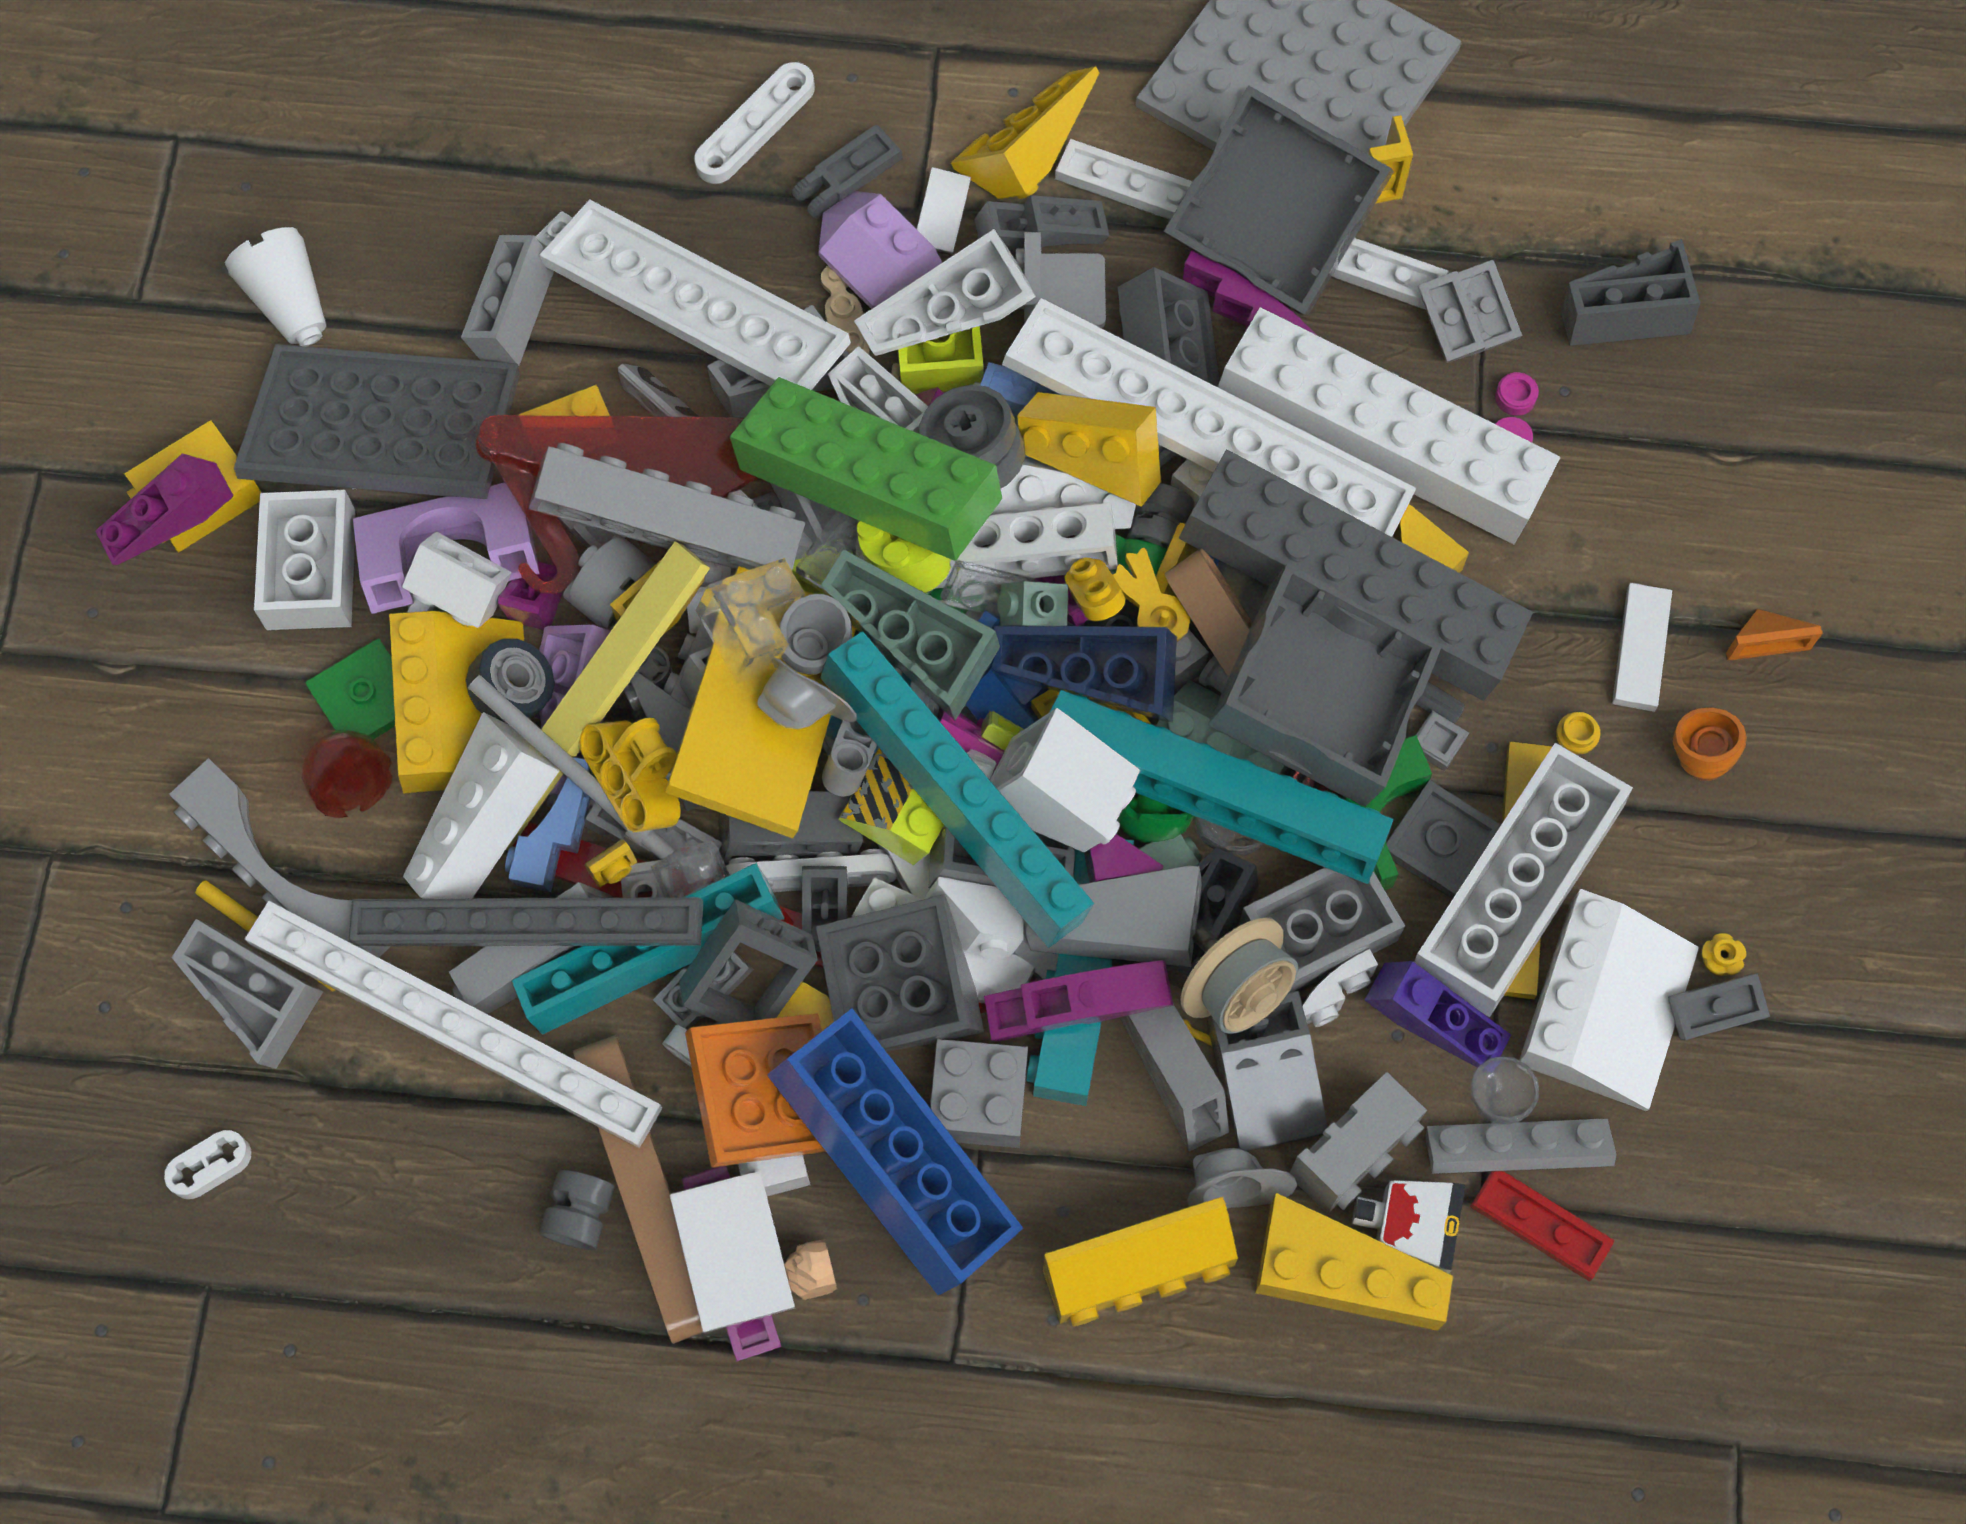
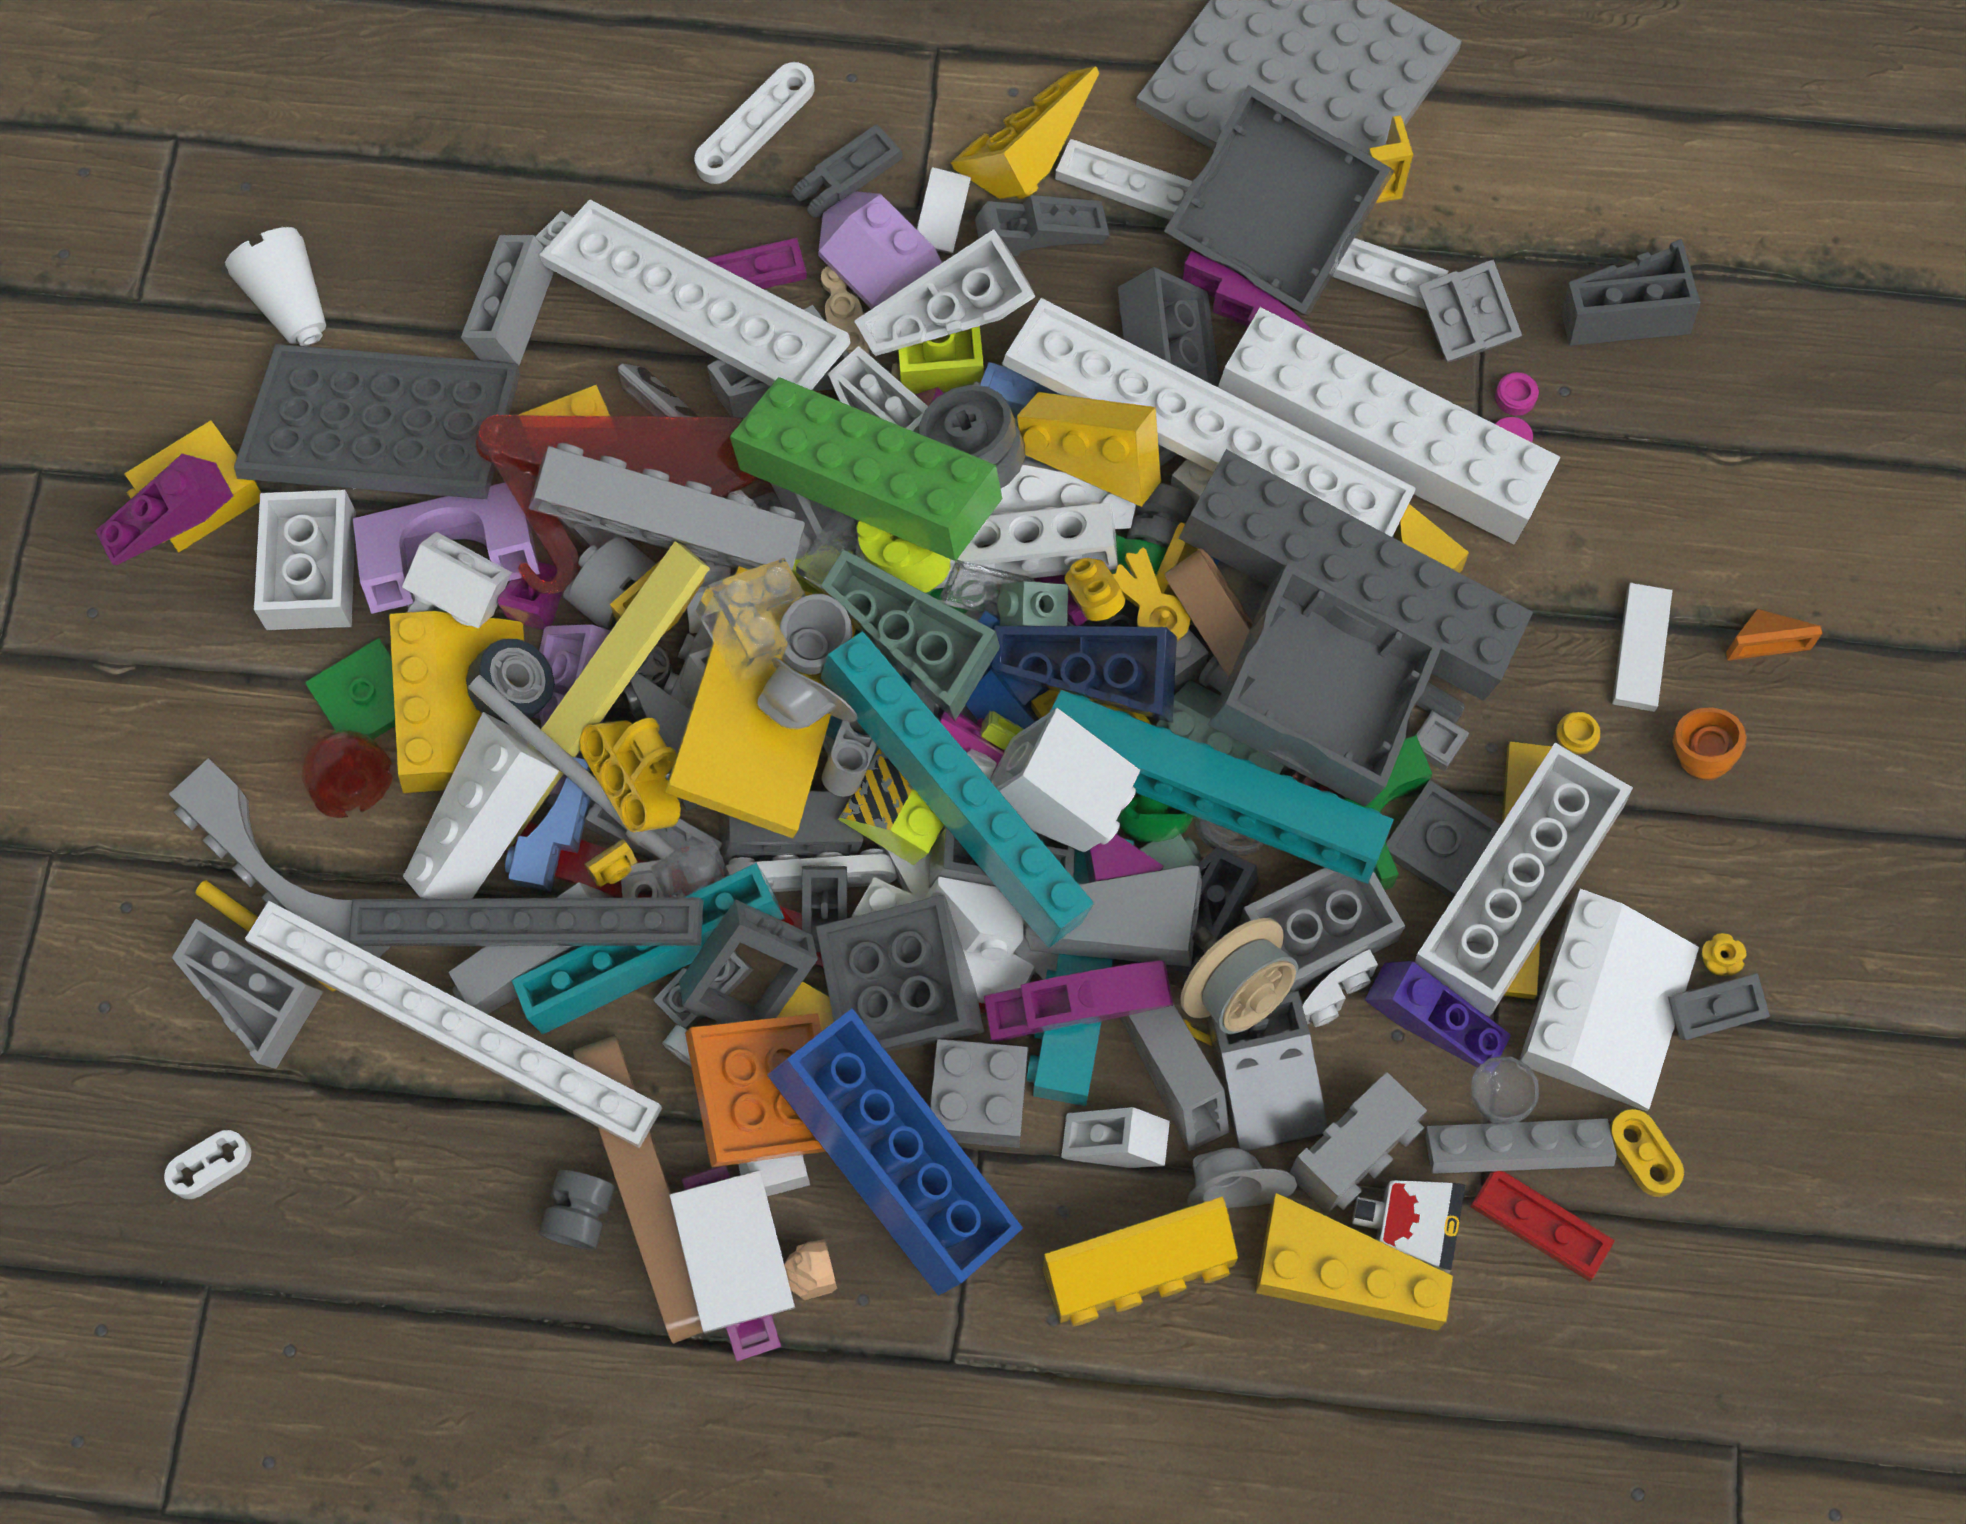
(766, 264): none -> magenta tile
(1064, 279): light grey bracket -> none
(1116, 1138): none -> white slope
(1648, 1152): none -> yellow plate

